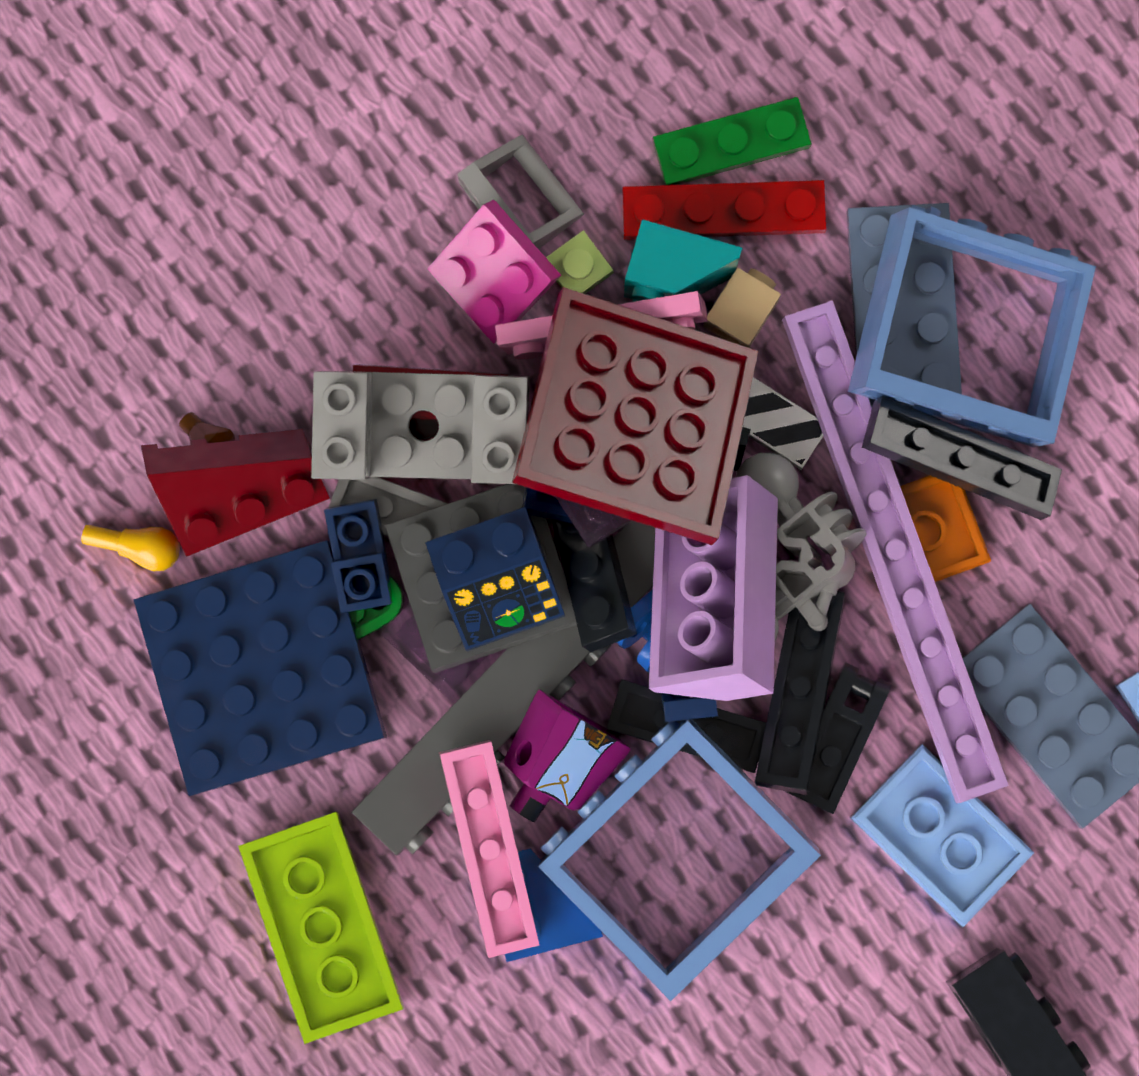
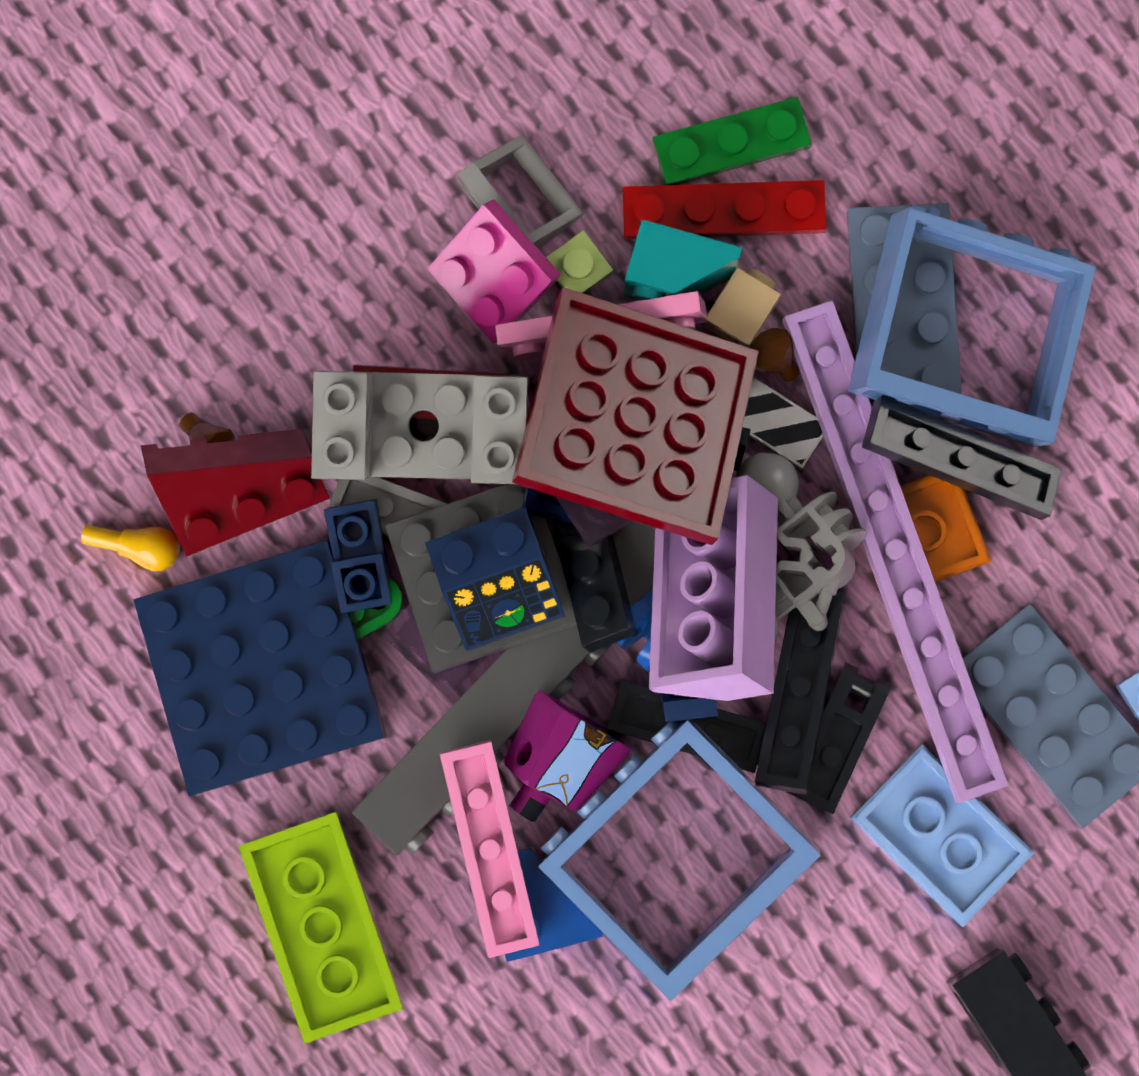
(776, 354): none -> reddish brown rock

